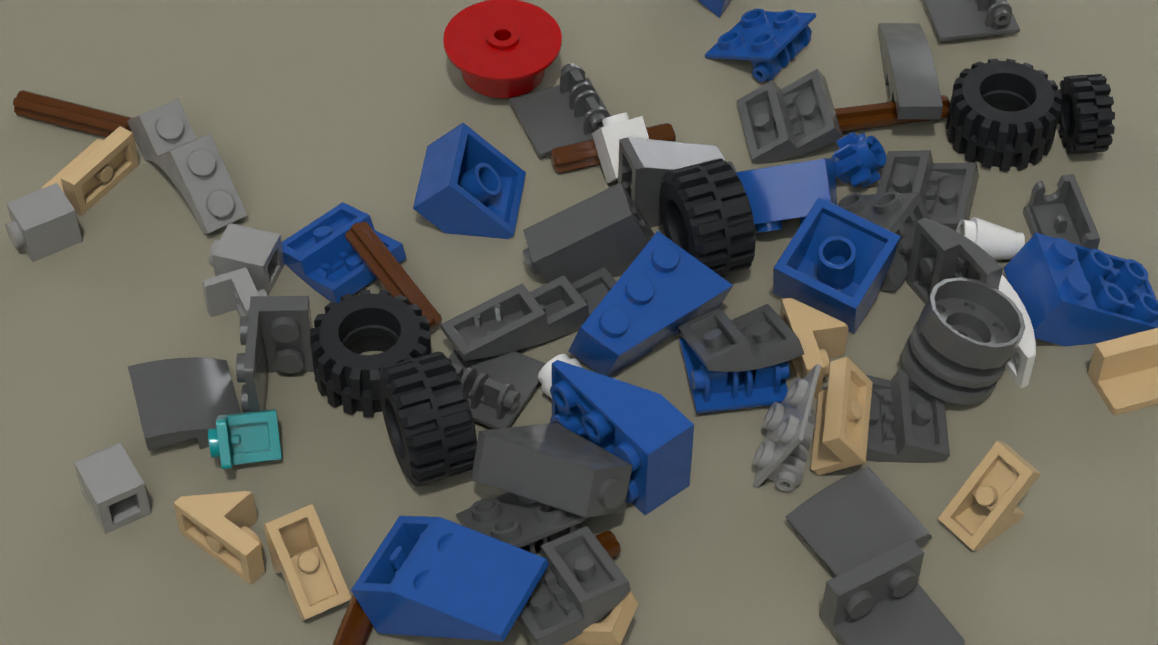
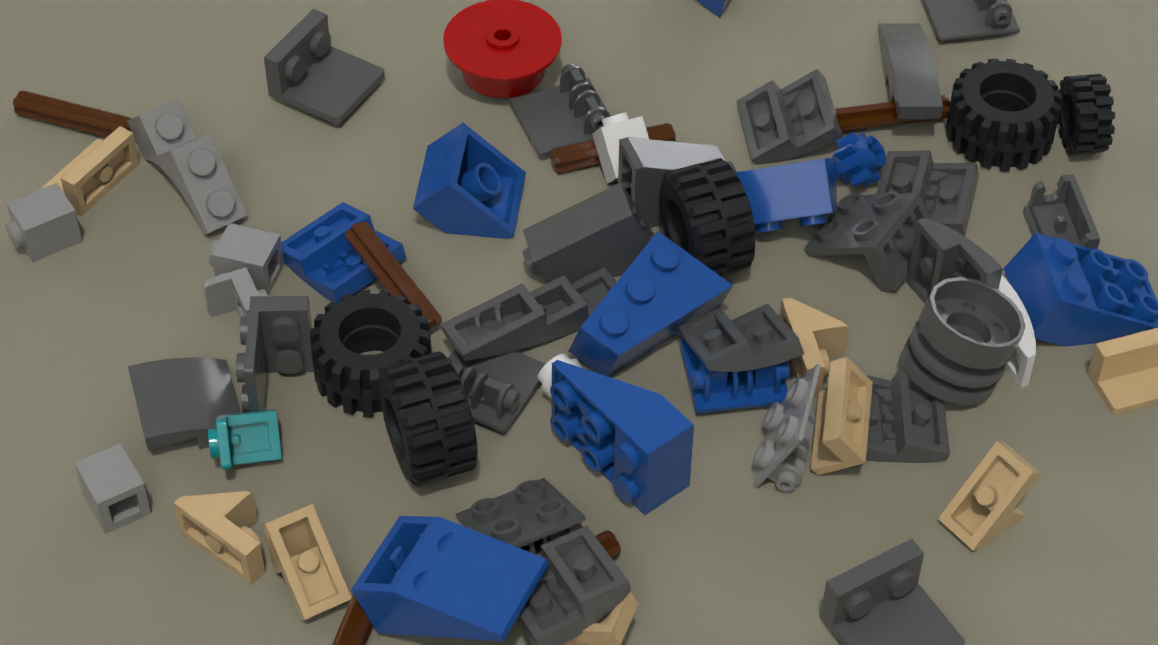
(316, 75): none -> dark grey bracket
(553, 468): dark grey slope -> none
(766, 40): blue hinge -> none
(835, 263): blue slope -> none
(855, 521): dark grey slope -> none
(994, 239): white cone -> none

